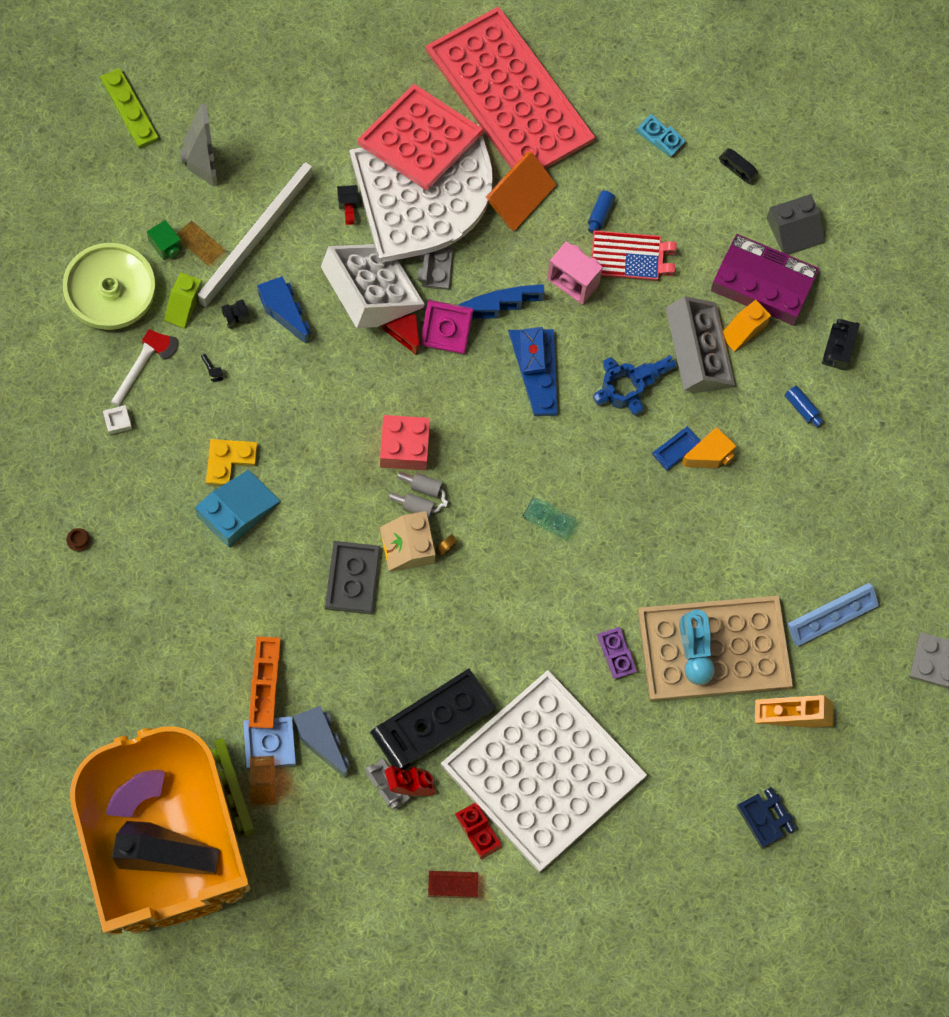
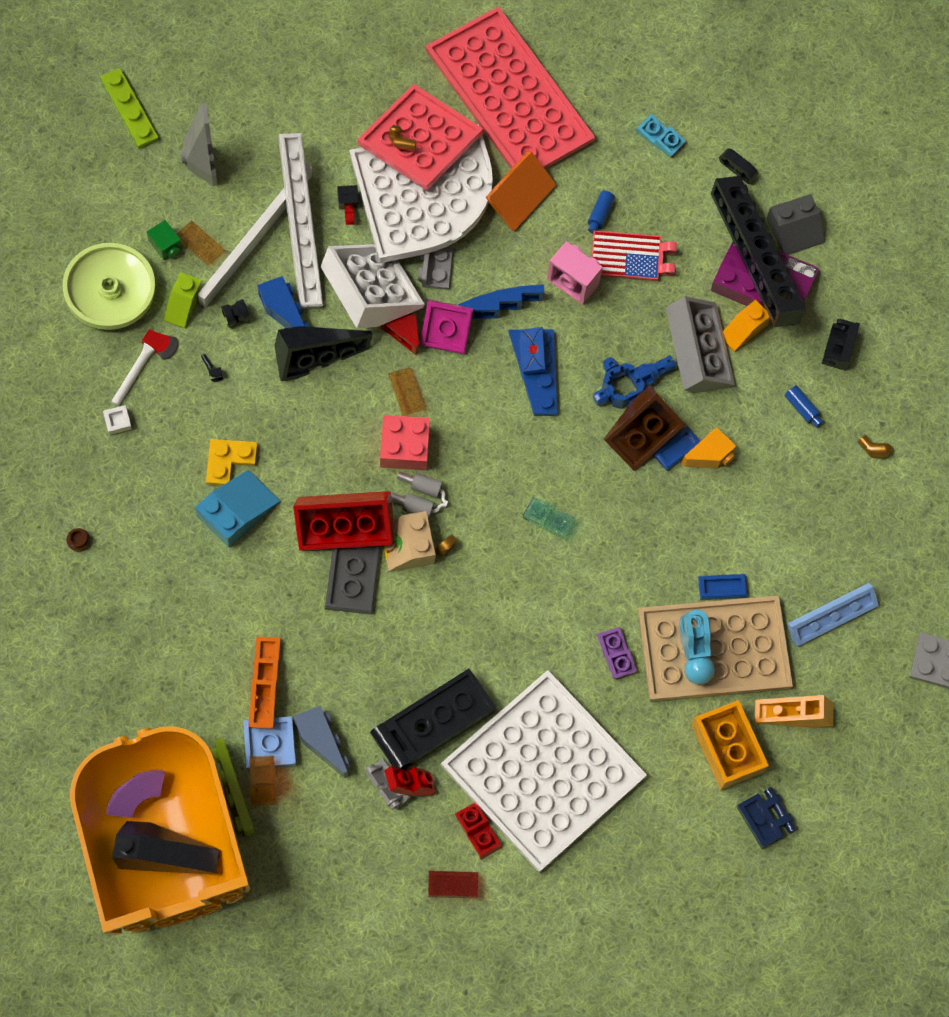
(300, 221): none -> white tile
(307, 347): none -> black wedge
(344, 520): none -> red slope
(398, 139): none -> pearl gold arm
(406, 391): none -> clear orange tile
(643, 428): none -> reddish brown slope
(722, 587): none -> blue tile
(729, 745): none -> light orange brick
(758, 251): none -> black brick
(875, 450): none -> pearl gold arm

